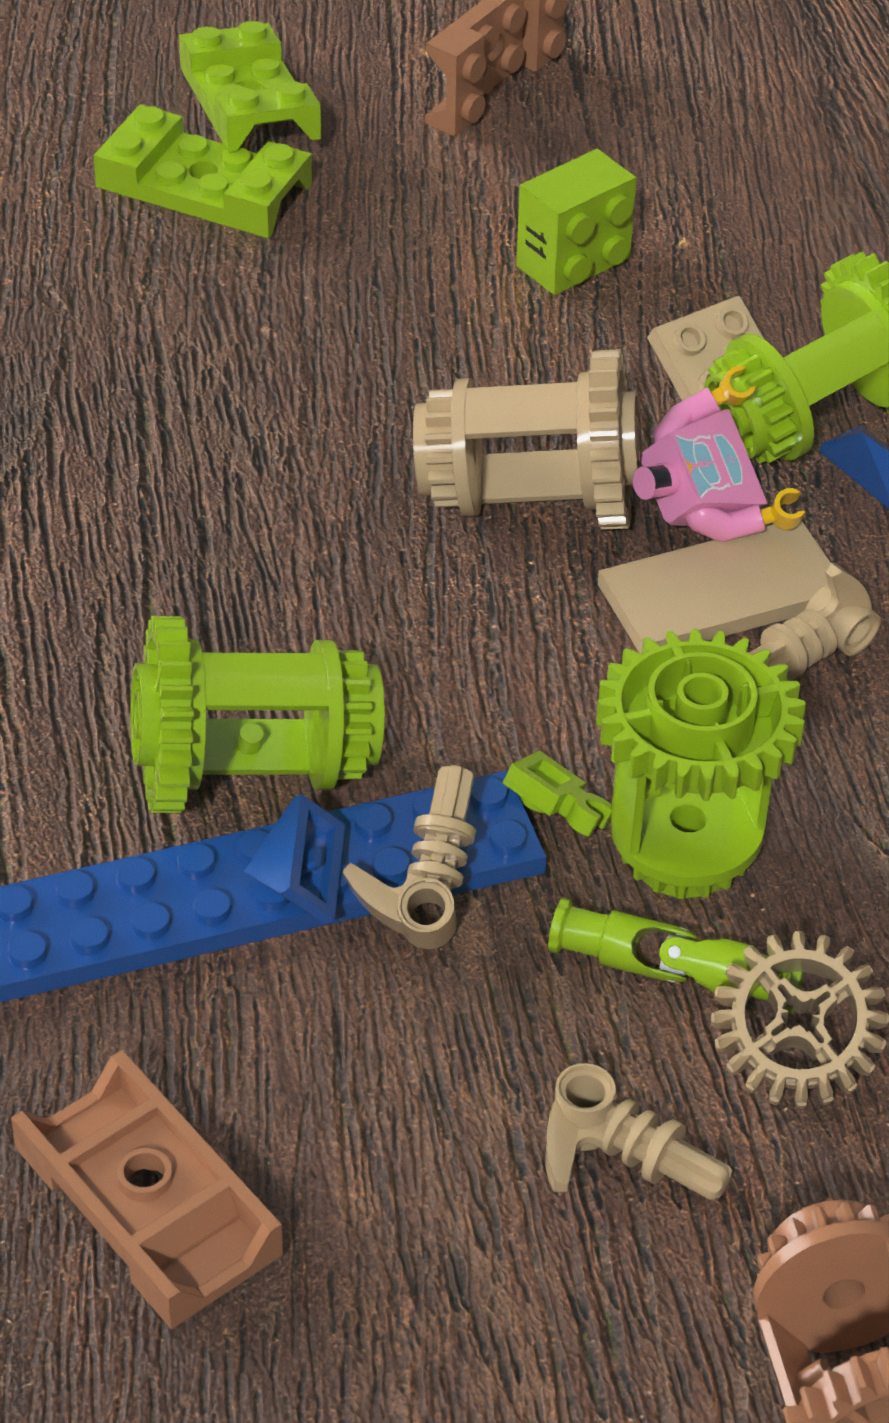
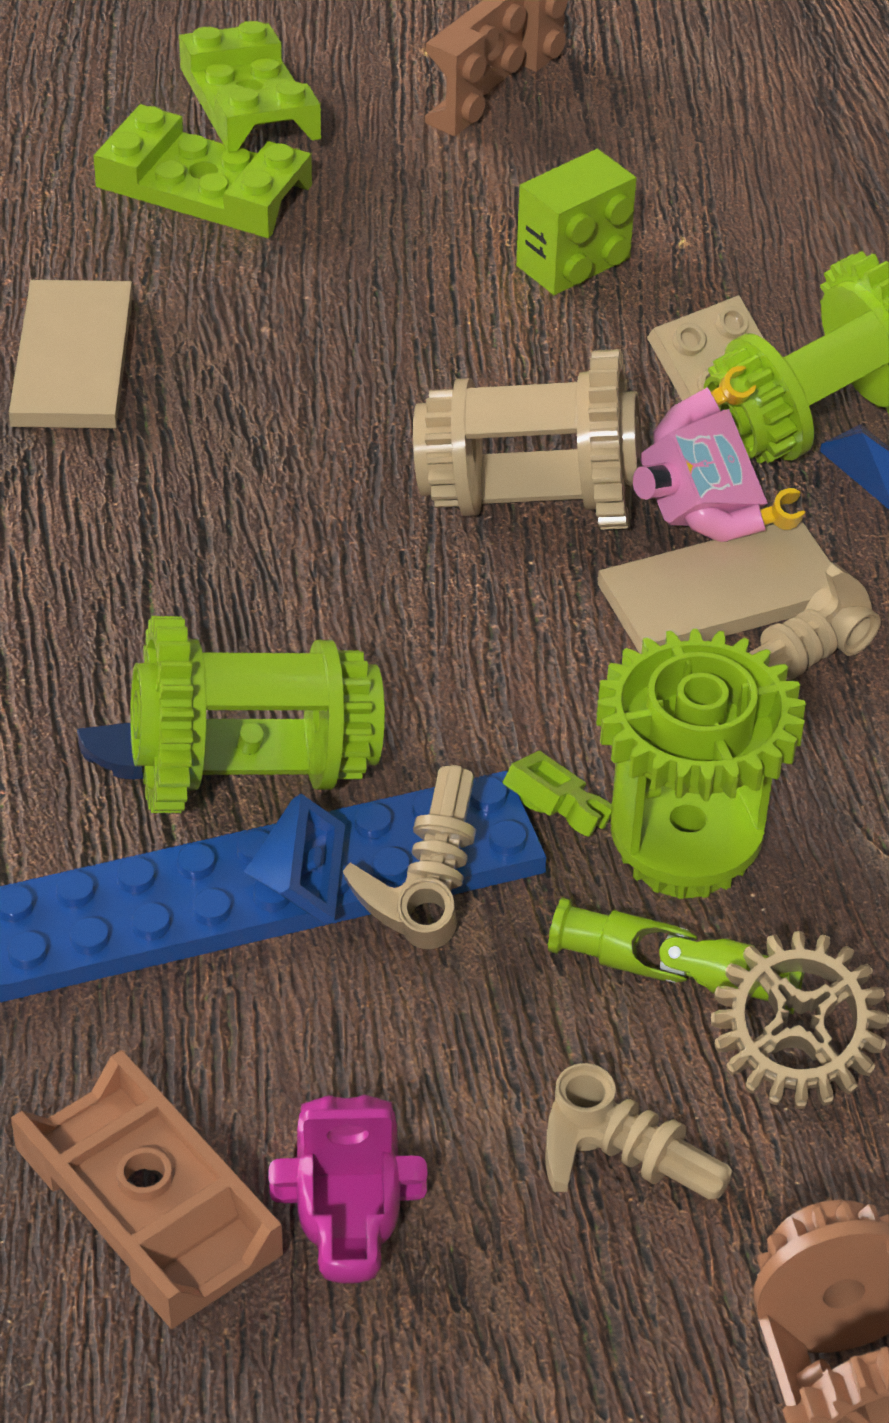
(71, 354): none -> tan tile
(110, 748): none -> dark blue tile
(348, 1182): none -> dark pink piece

